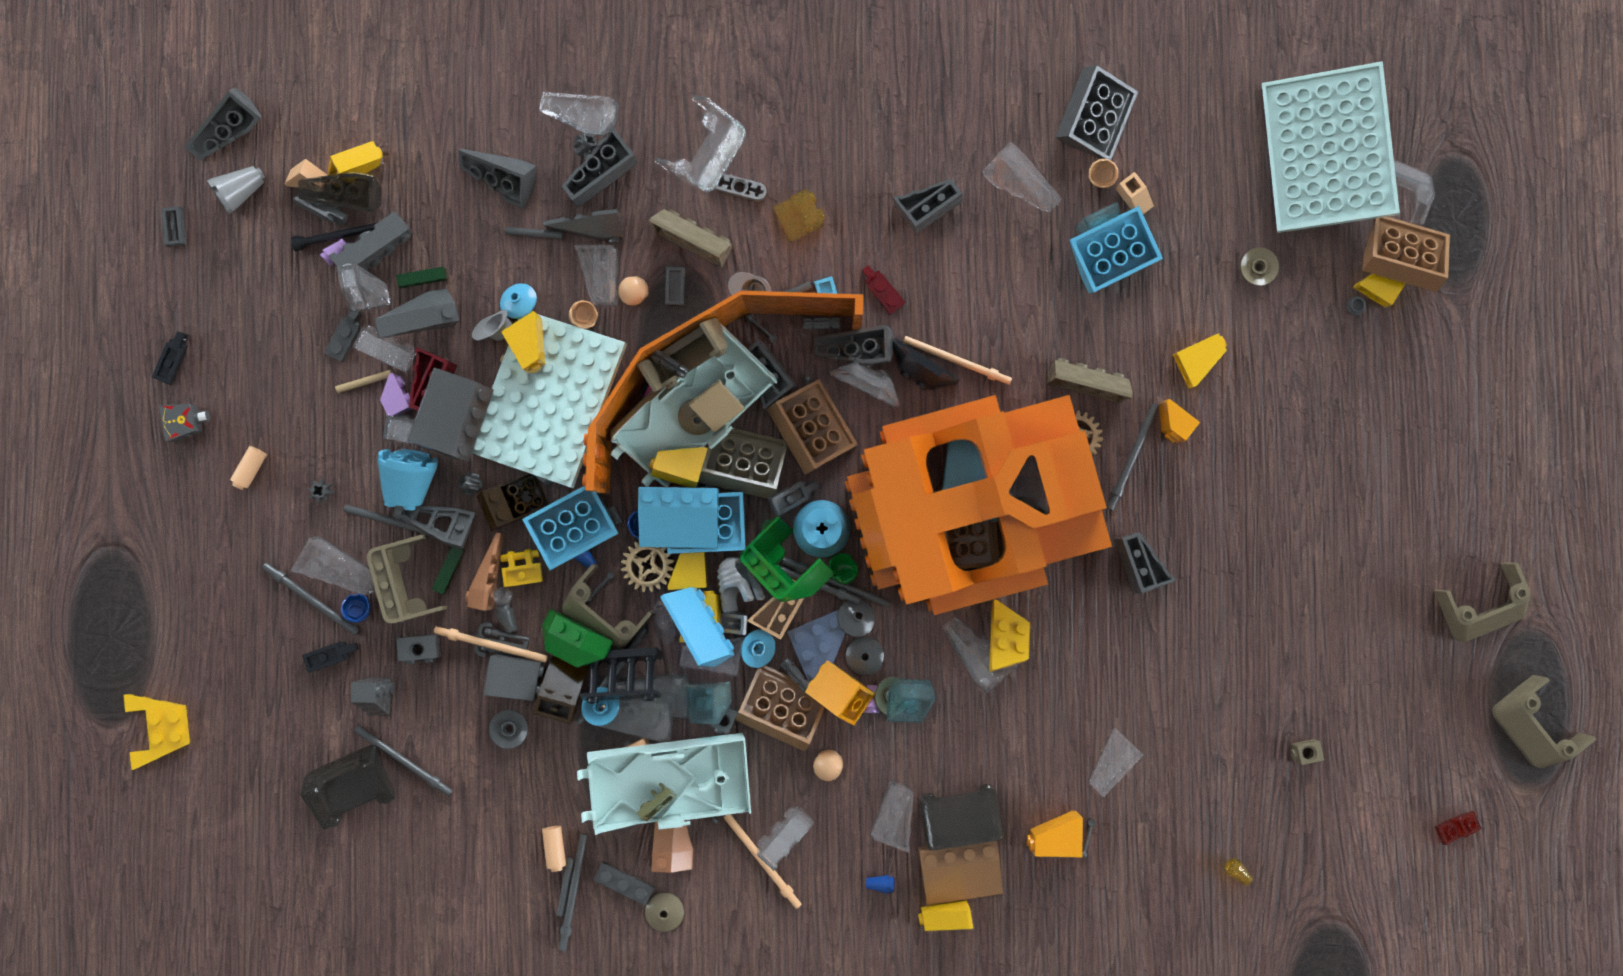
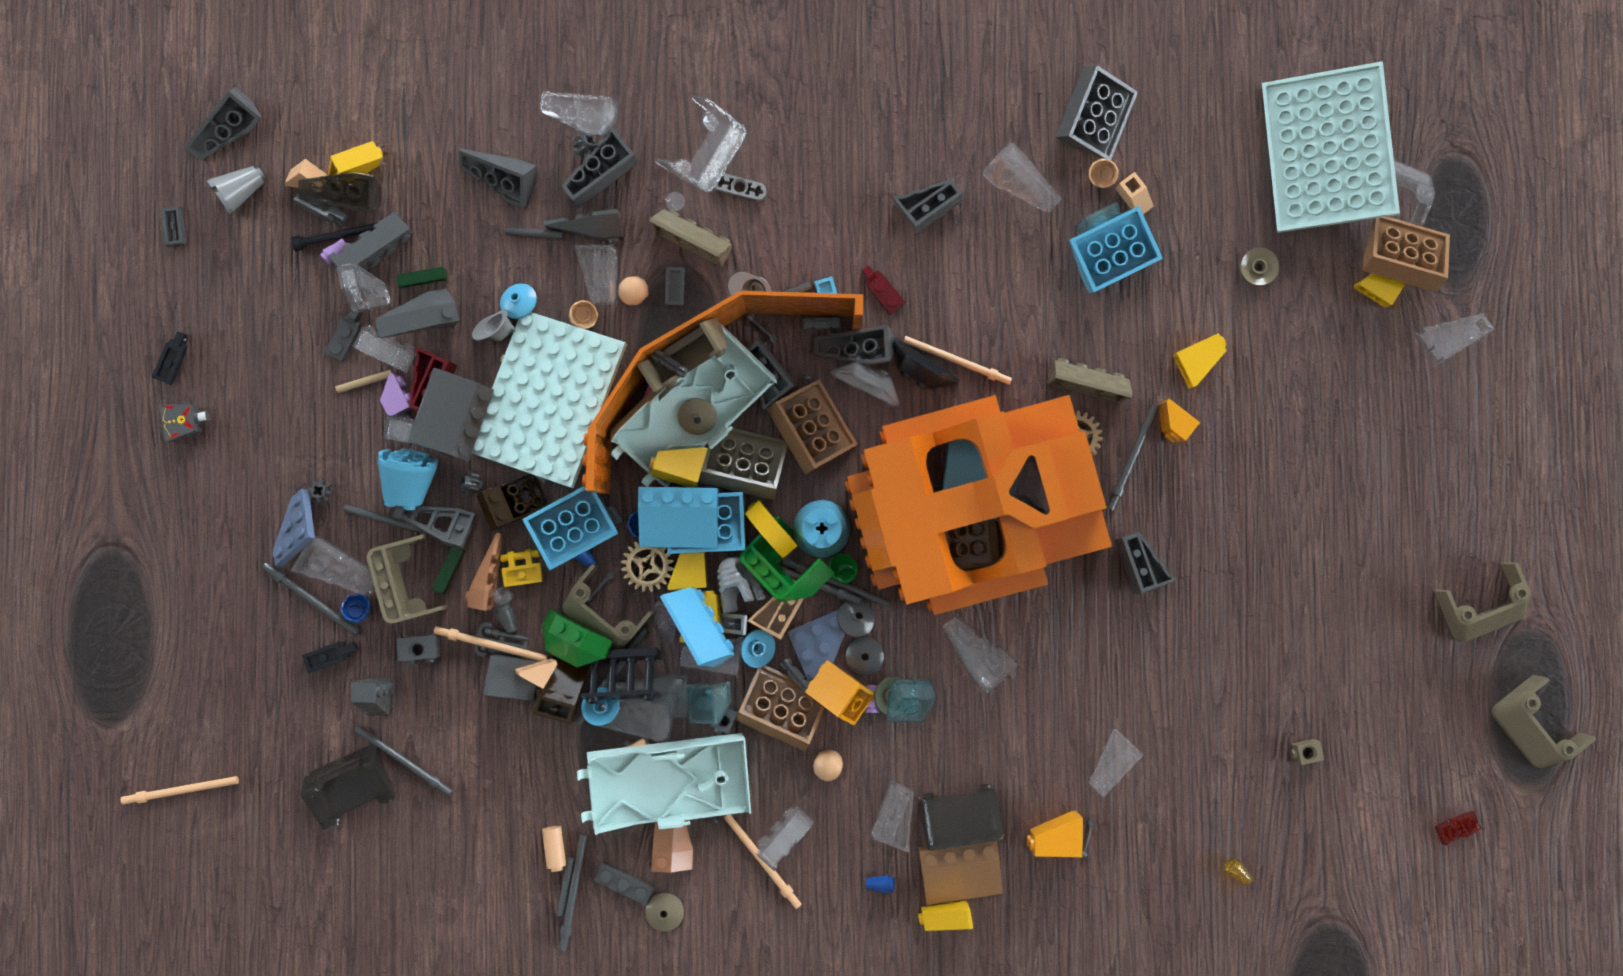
(143, 796): none -> light nougat bar
(165, 724): yellow wing -> none
(248, 467): light nougat brick -> none
(295, 530): none -> sand blue plate
(500, 734): dark grey dish -> none
(527, 342): yellow slope -> none
(538, 672): none -> light nougat slope
(652, 807): olive plate -> none
(675, 201): none -> clear plate
(716, 405): tan tile -> none
(770, 528): none -> yellow arch
(791, 496): dark grey hinge -> none
(799, 215): clear yellow plate -> none
(1008, 637): yellow wing -> none
(1356, 305): dark grey plate -> none
(1453, 337): none -> clear wedge

